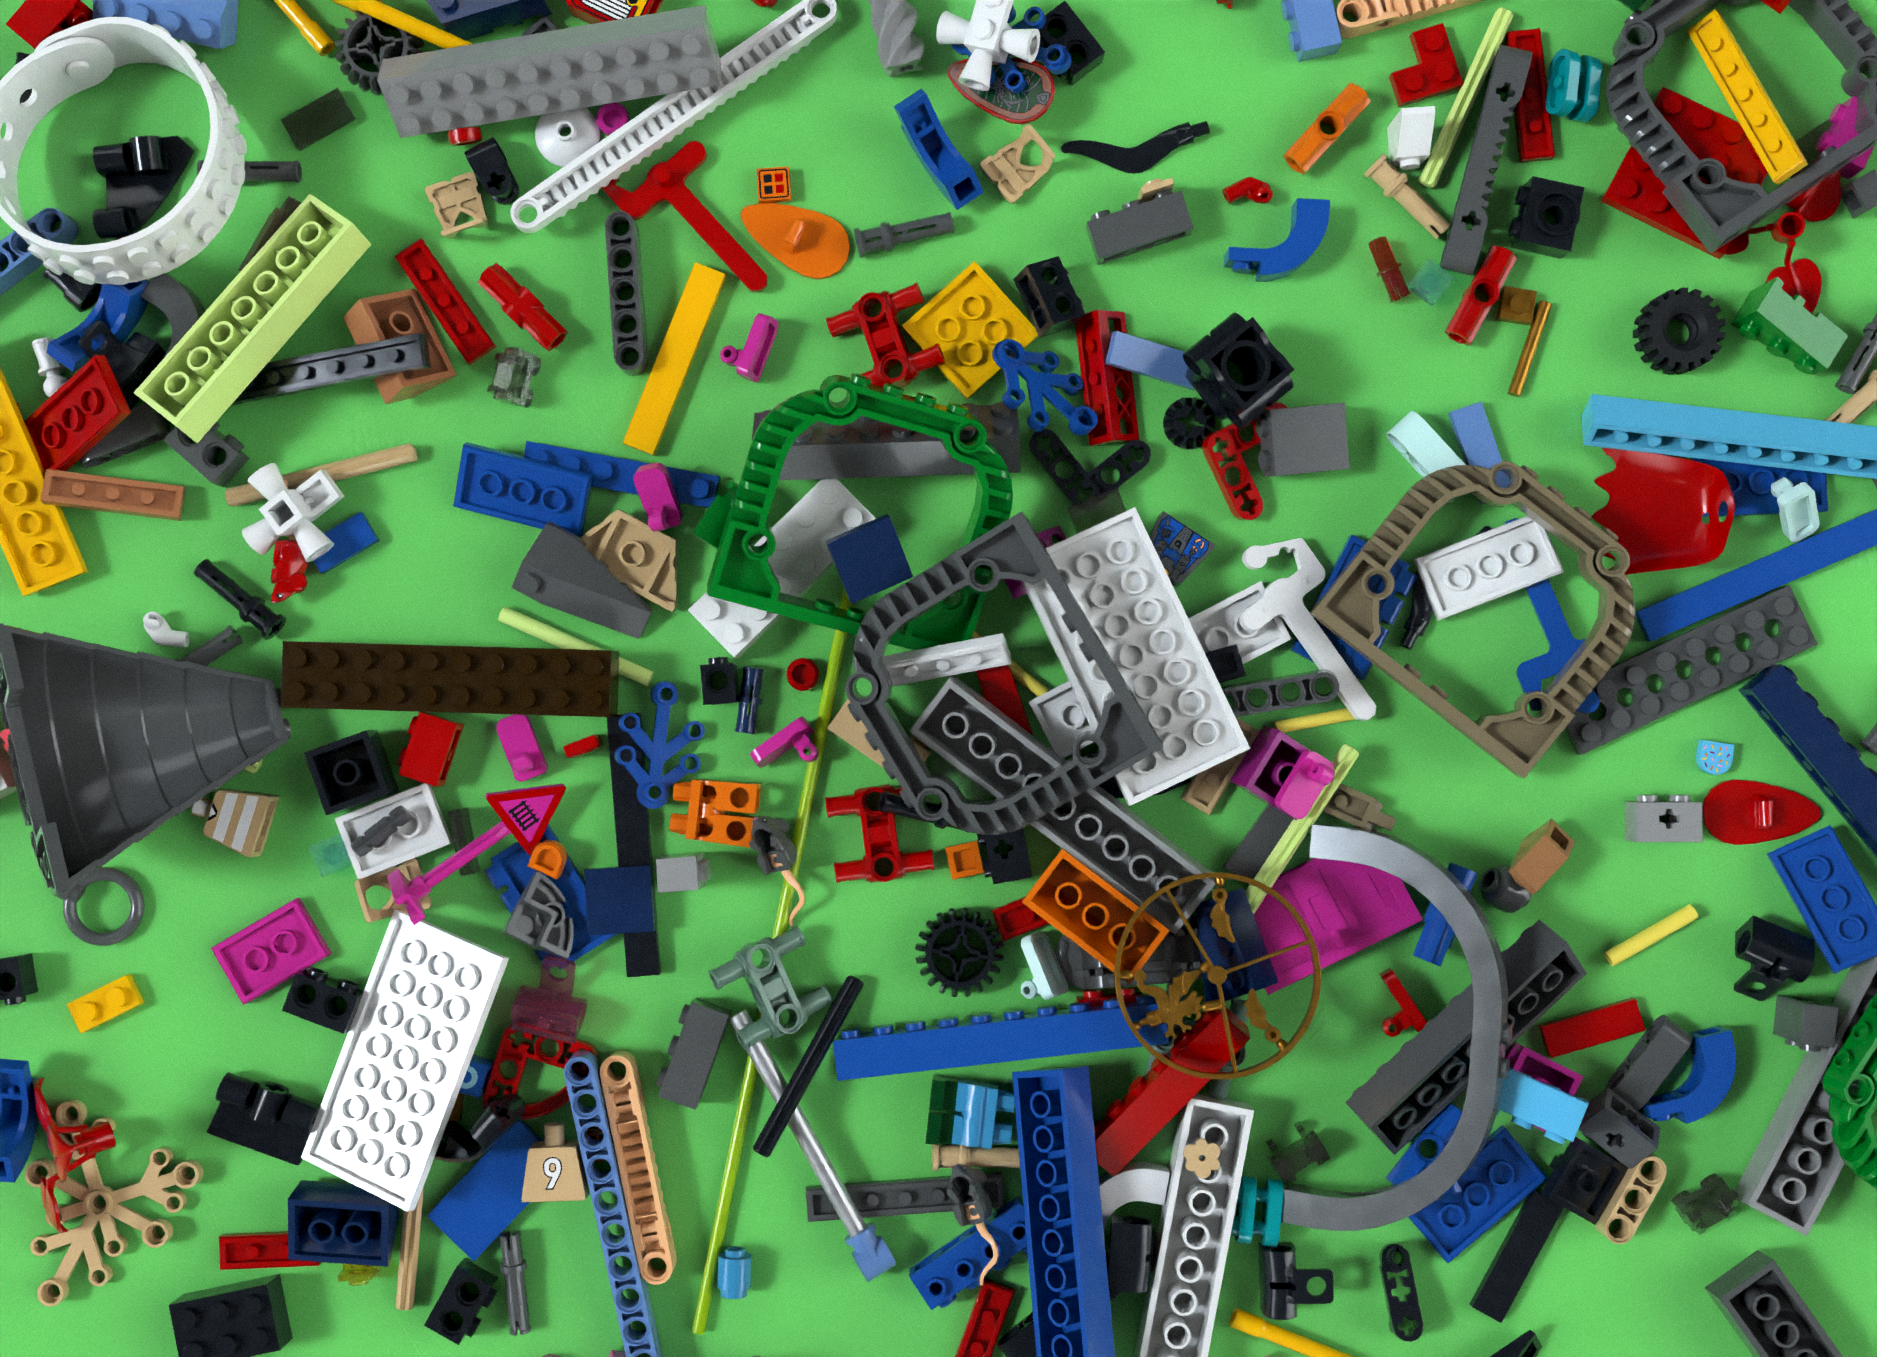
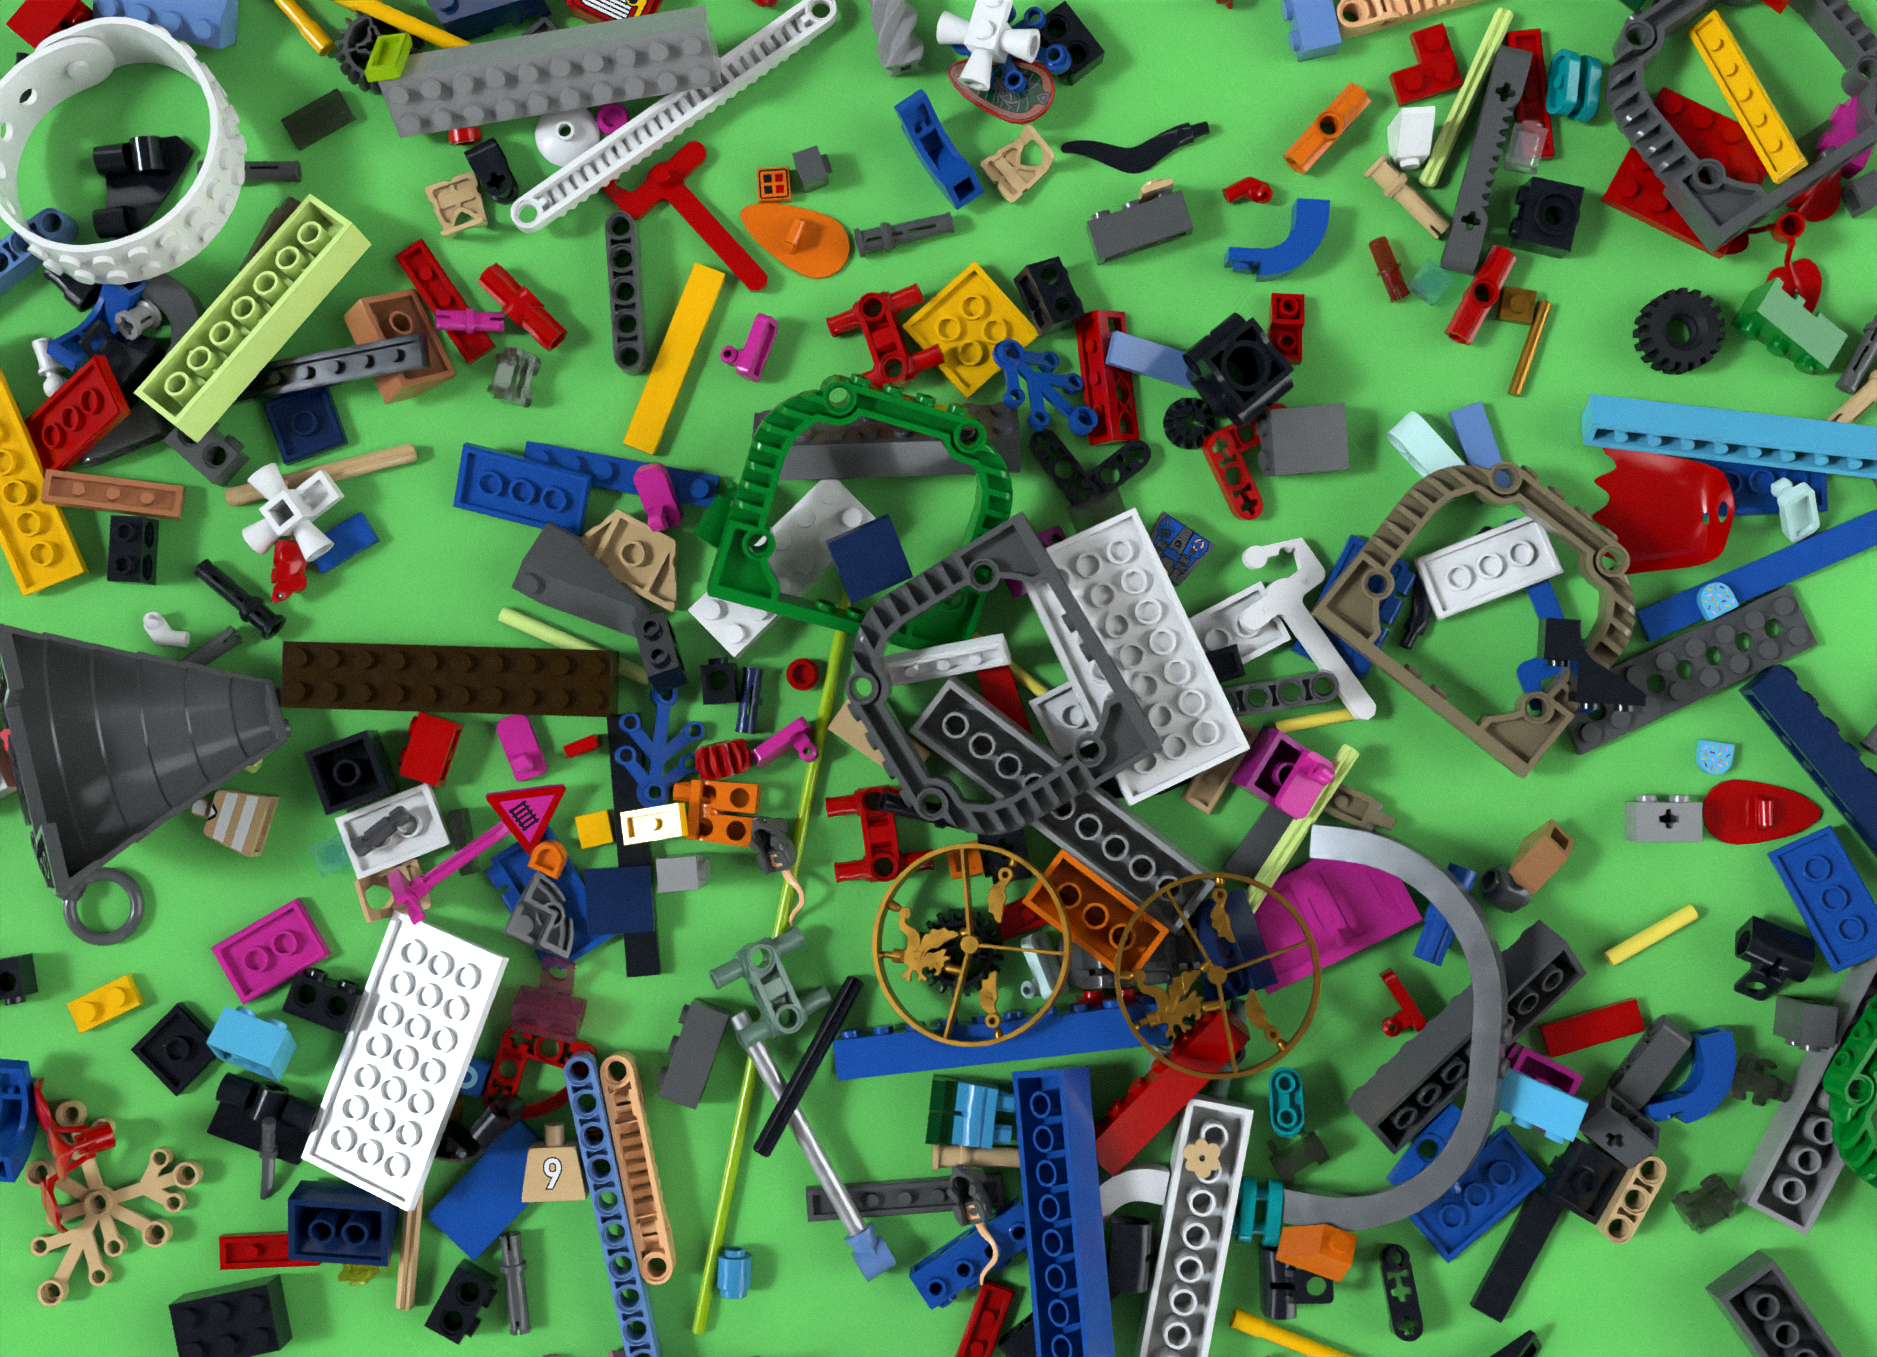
(133, 550): none -> black brick
(138, 319): none -> light grey bush
(176, 1049): none -> black tile
(252, 1043): none -> medium azure brick
(268, 1152): none -> dark grey piece
(305, 424): none -> dark blue tile
(388, 57): none -> lime tile
(469, 321): none -> dark pink pin
(595, 829): none -> yellow tile
(654, 824): none -> plate
(660, 652): none -> black brick
(723, 759): none -> red gear
(812, 168): none -> dark grey plate
(918, 957): none -> pearl gold piece
(1286, 325): none -> red slope
(1286, 1102): none -> teal brick
(1317, 1249): none -> orange slope
(1526, 147): none -> clear brick
(1588, 681): none -> black arch
(1715, 600): none -> medium azure tile
(1755, 1081): none -> clear smoke piece

